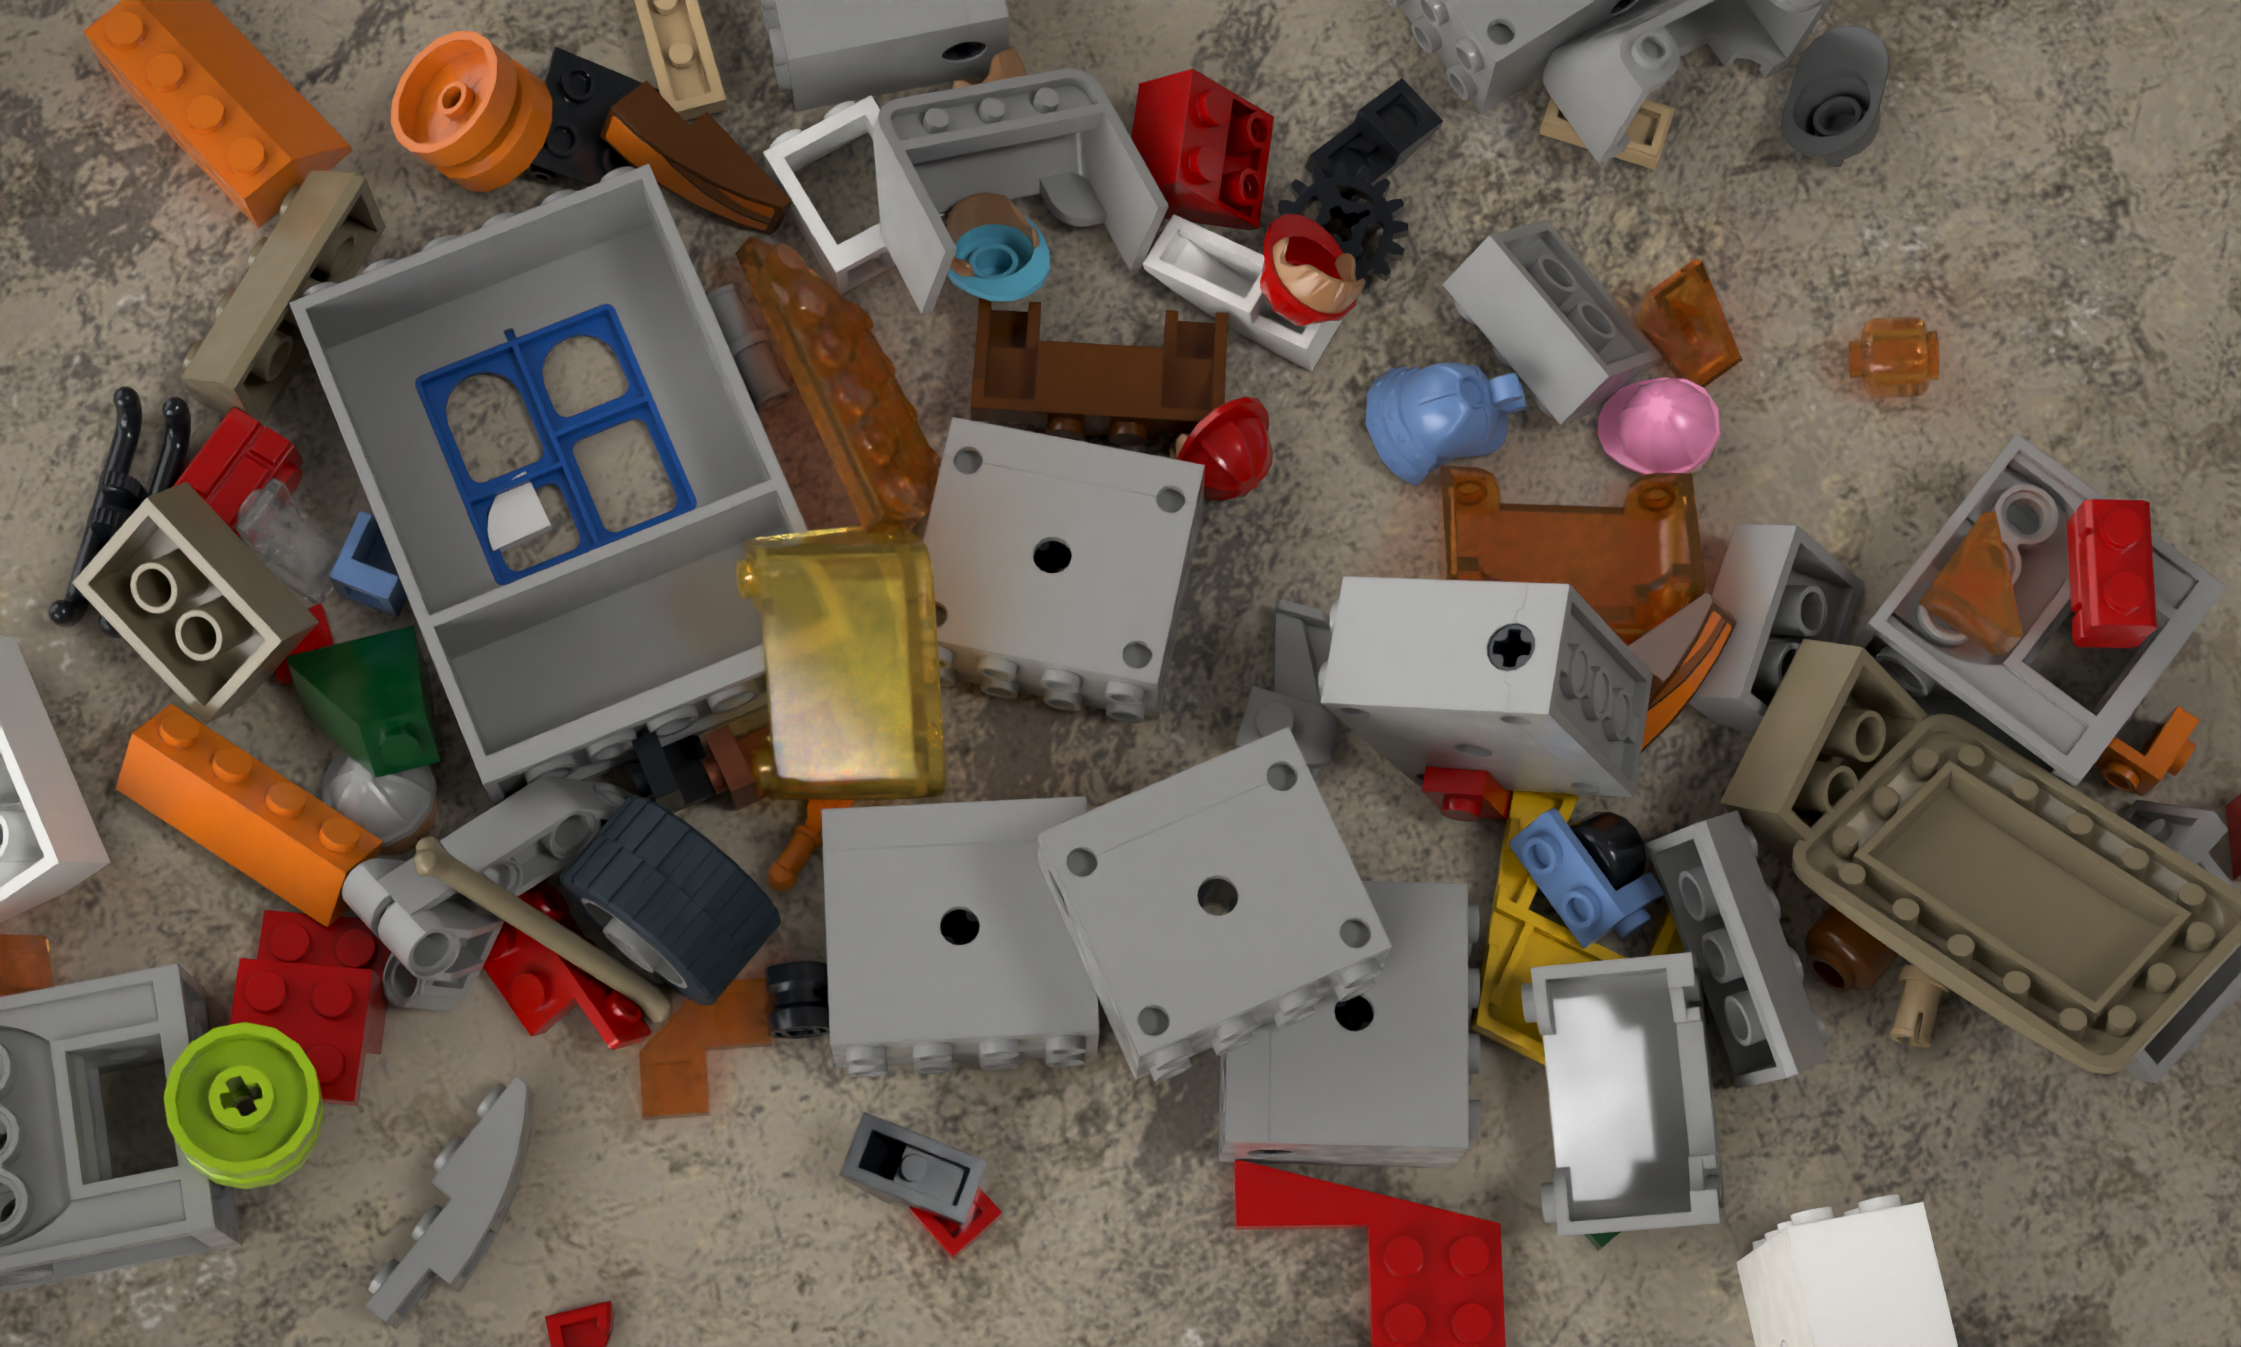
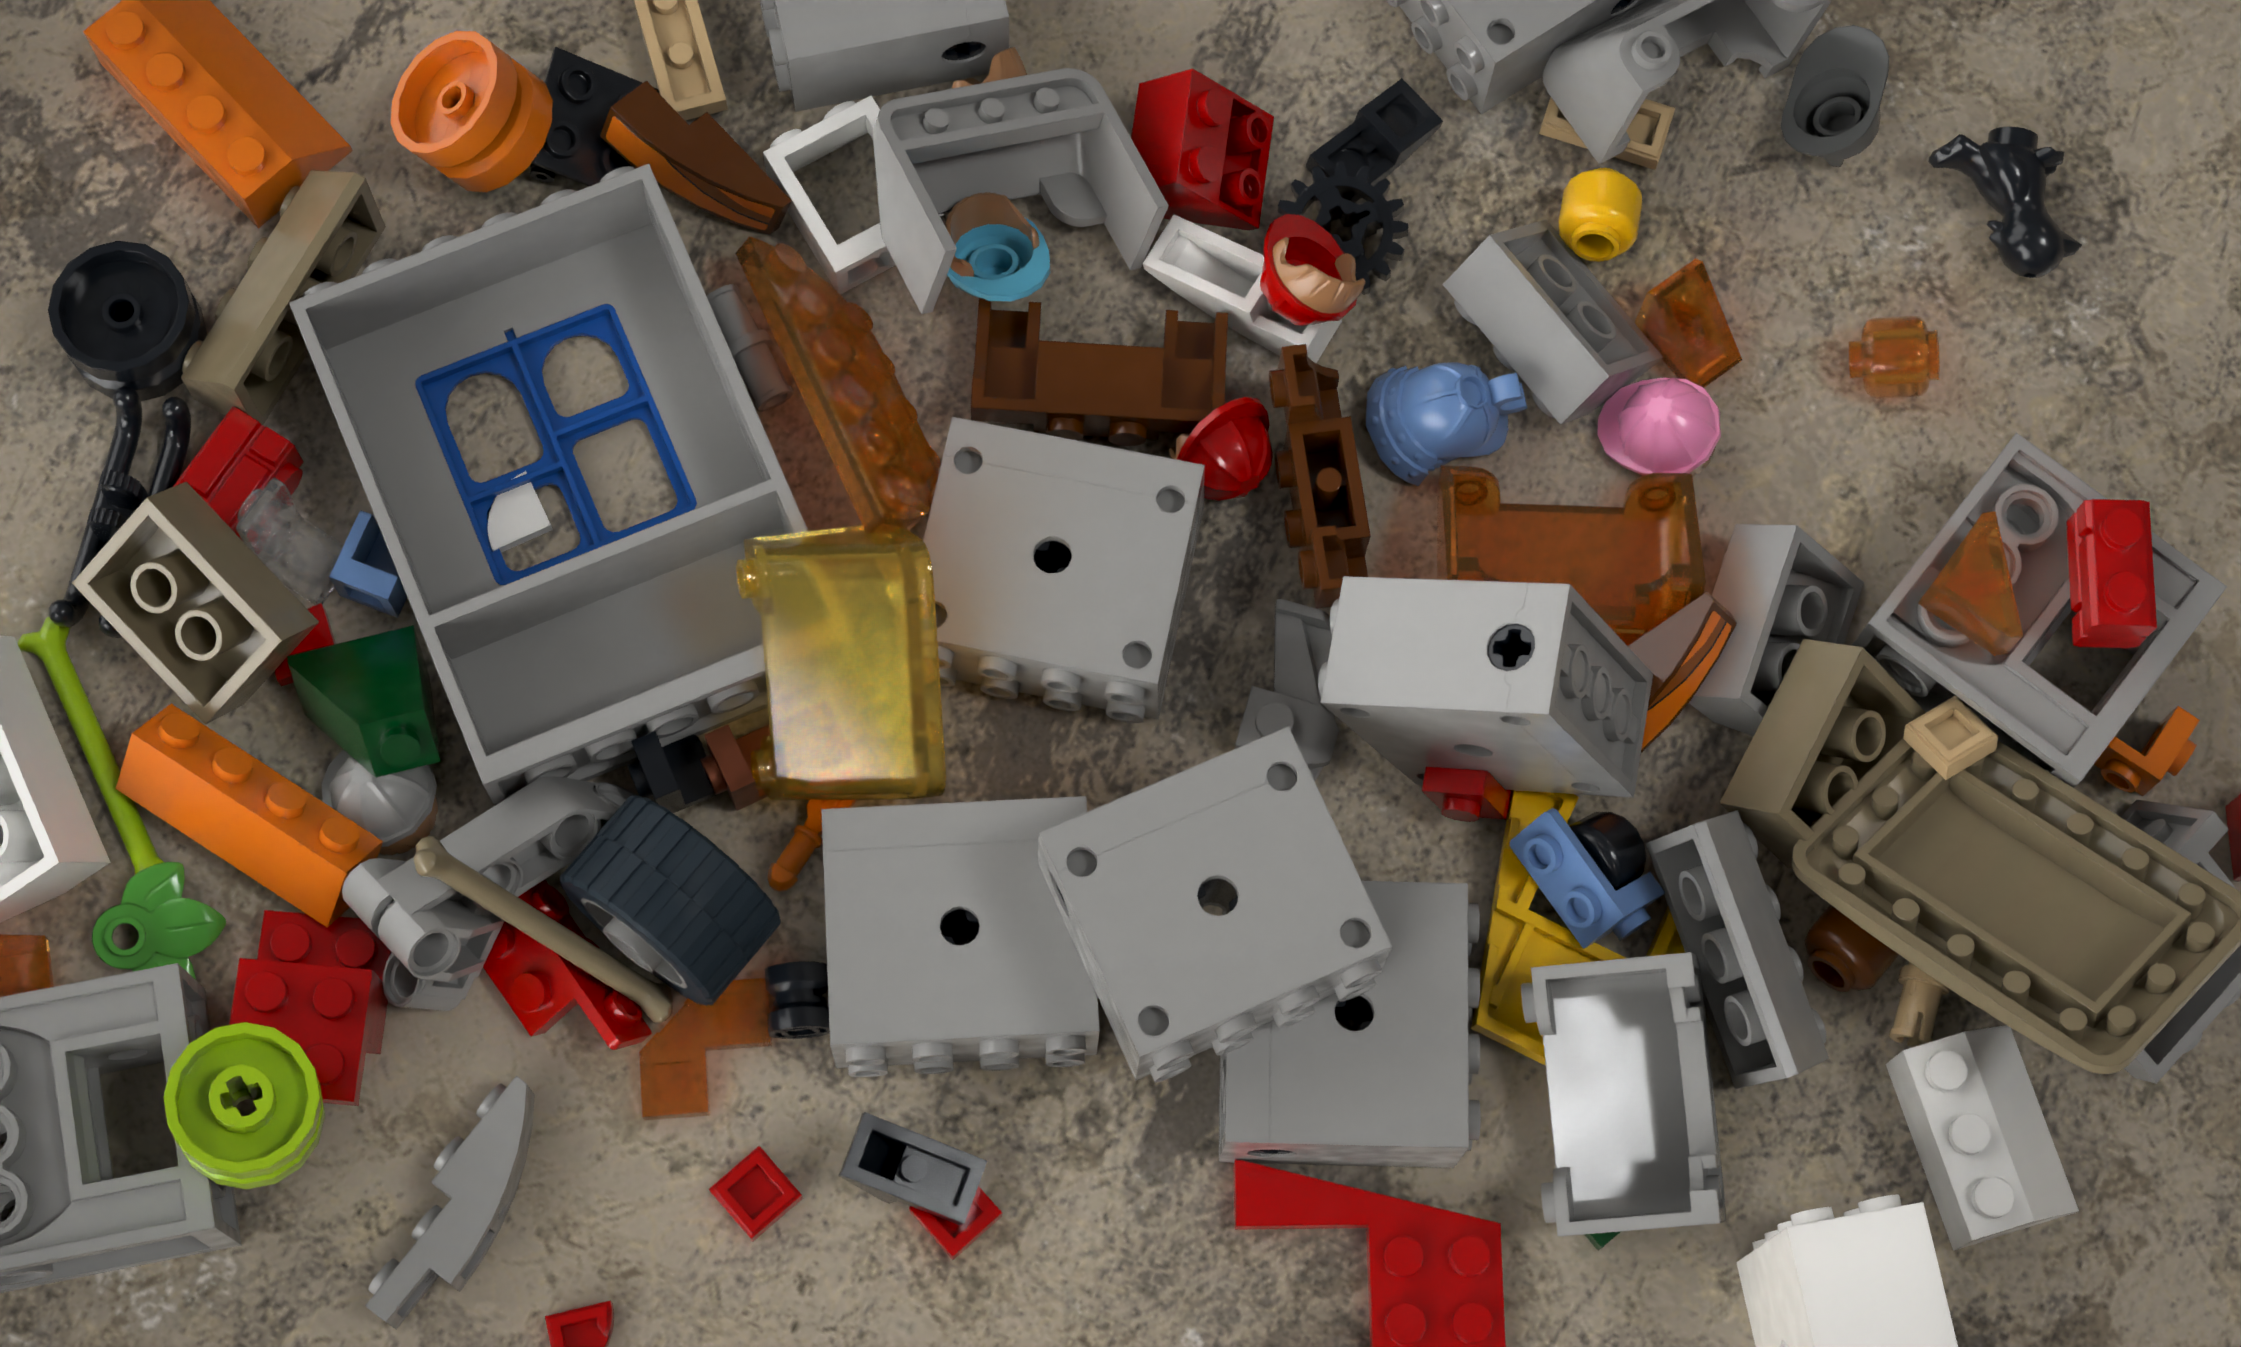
(50, 647): none -> lime piece
(125, 318): none -> black wheel
(166, 924): none -> bright green plate
(756, 1193): none -> red tile
(1322, 476): none -> reddish brown bracket
(1600, 214): none -> yellow head
(1950, 737): none -> tan tile
(1980, 1135): none -> white slope
(2013, 182): none -> black animal

